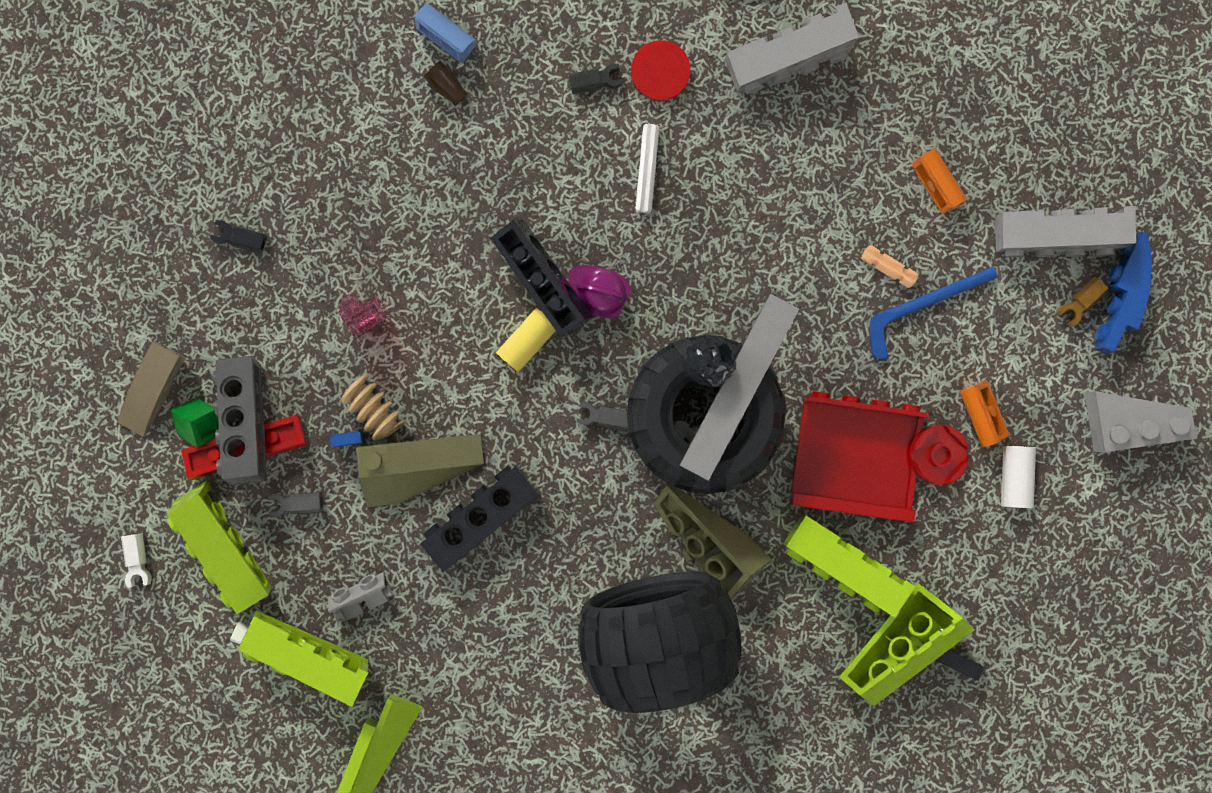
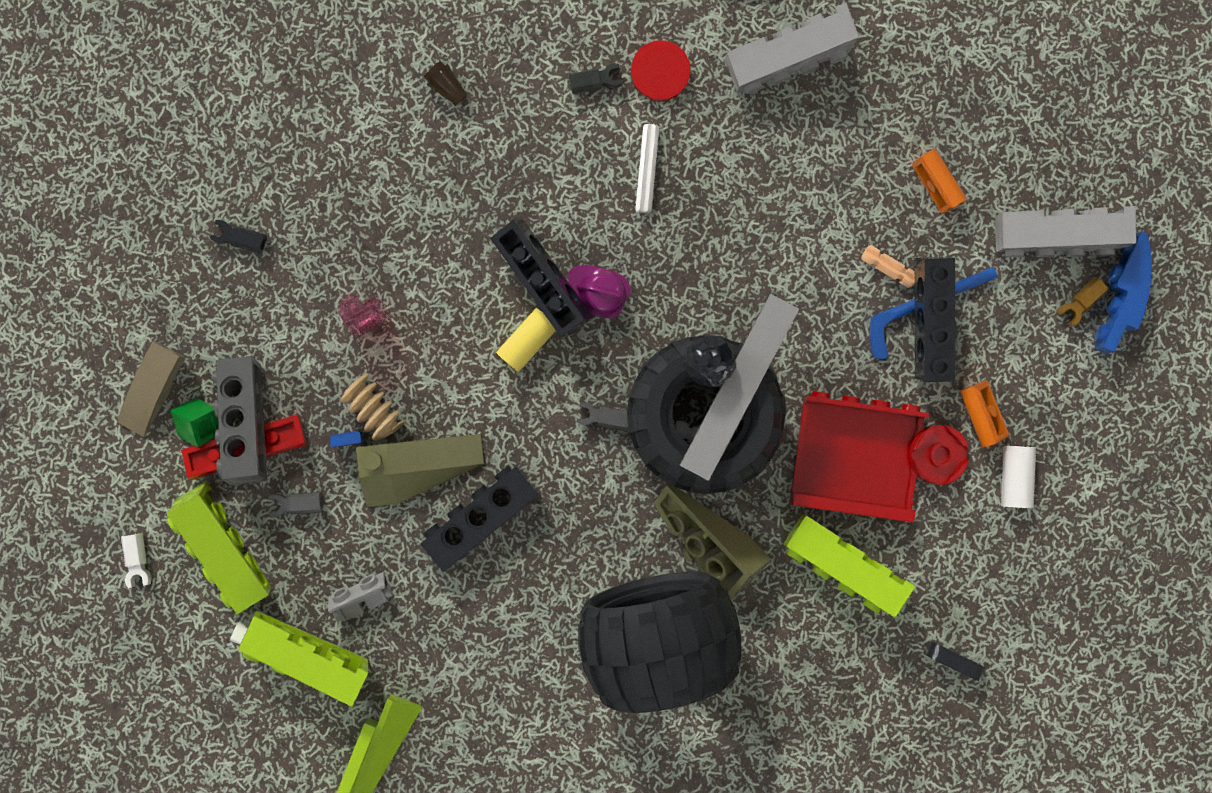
(444, 32): medium blue brick -> none
(905, 646): lime wedge -> none
(934, 319): none -> black brick
(1133, 422): light grey wedge -> none

